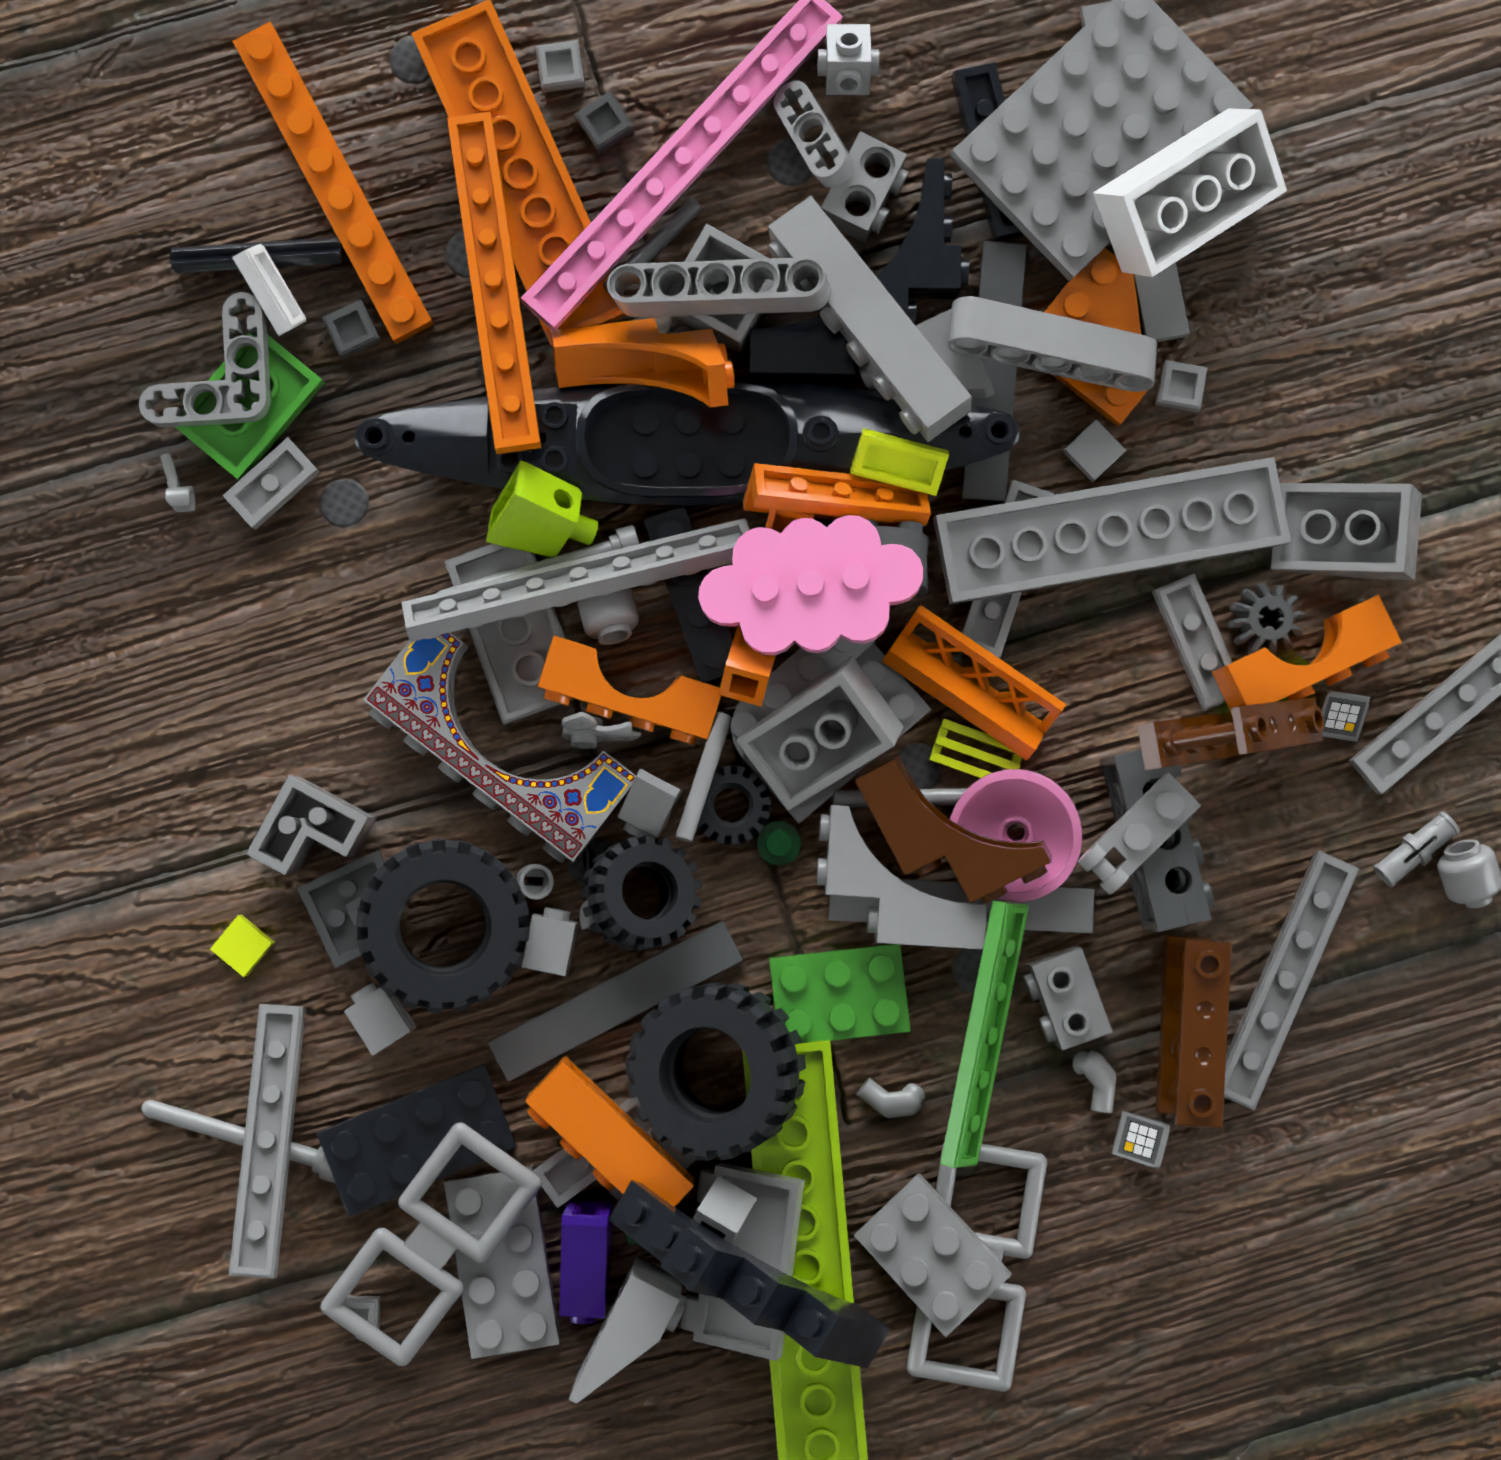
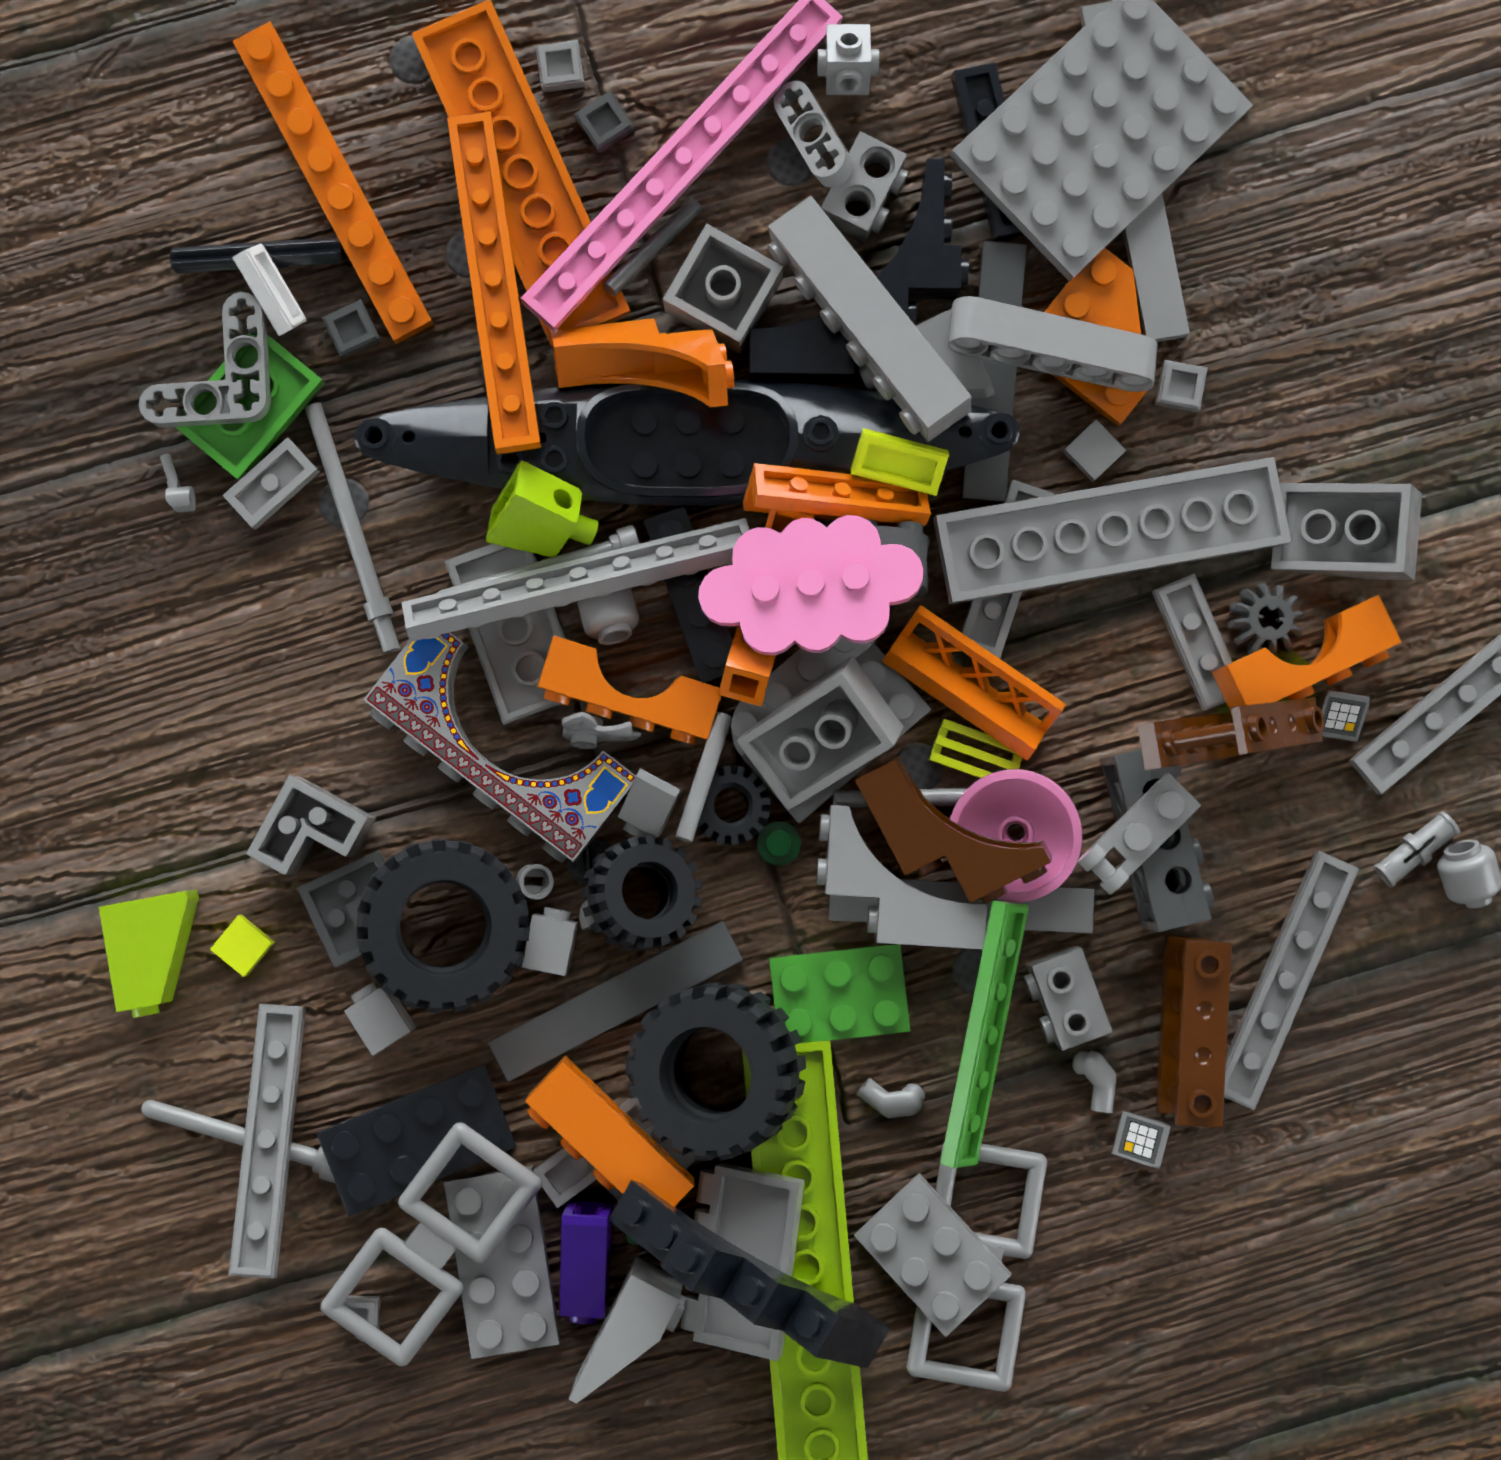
(147, 948): none -> lime slope
(377, 607): none -> light grey bar
(702, 275): light grey beam -> none
(724, 1209): light grey brick -> none
(1190, 191): white brick -> none

